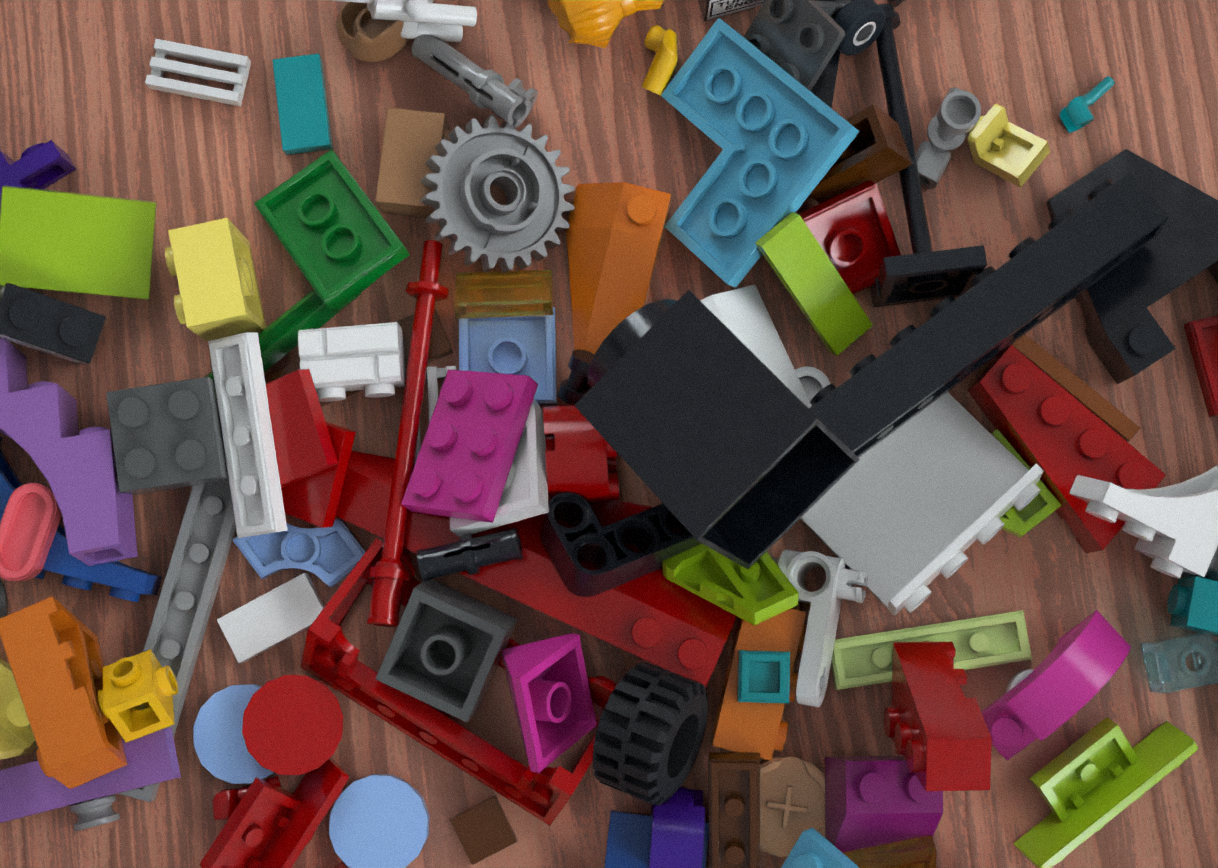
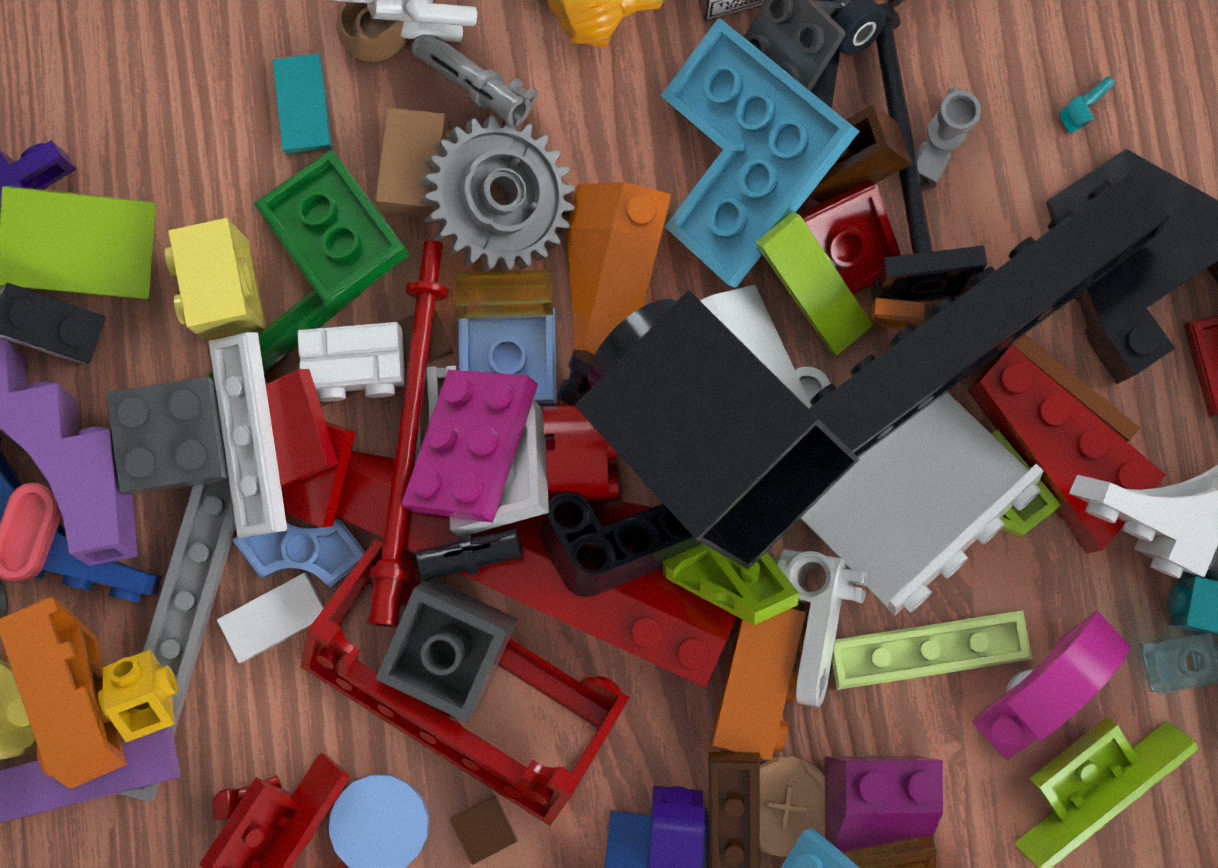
(94, 812): light grey bush -> none
(160, 64): white tile -> none
(220, 737): light blue tile -> none
(292, 725): red tile -> none
(549, 696): dark pink slope -> none
(650, 733): black tyre -> none
(665, 60): yellow arm -> none
(763, 676): teal tile -> none
(896, 313): none -> orange tile
(933, 721): red wedge -> none
(1006, 147): light yellow bracket -> none

